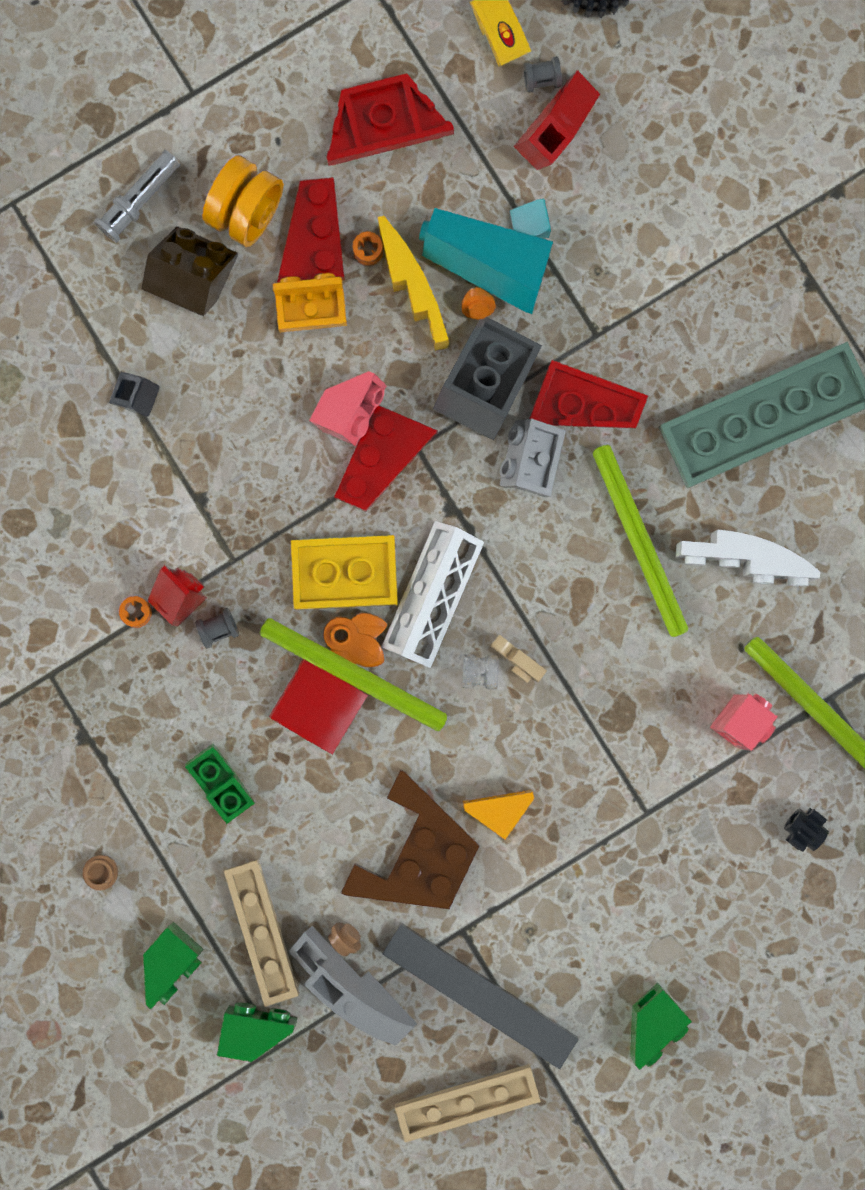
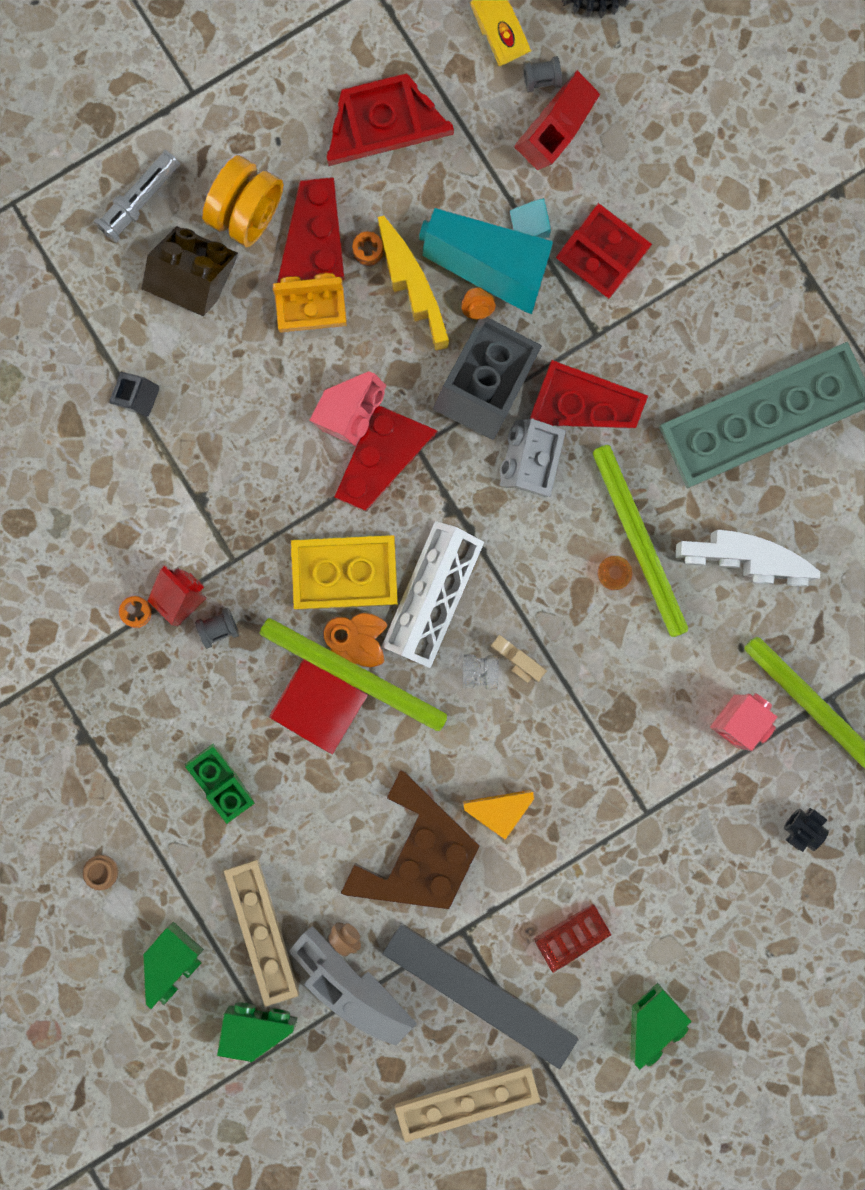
(567, 956): none -> clear red slope
(604, 251): none -> red slope
(606, 580): none -> clear orange plate

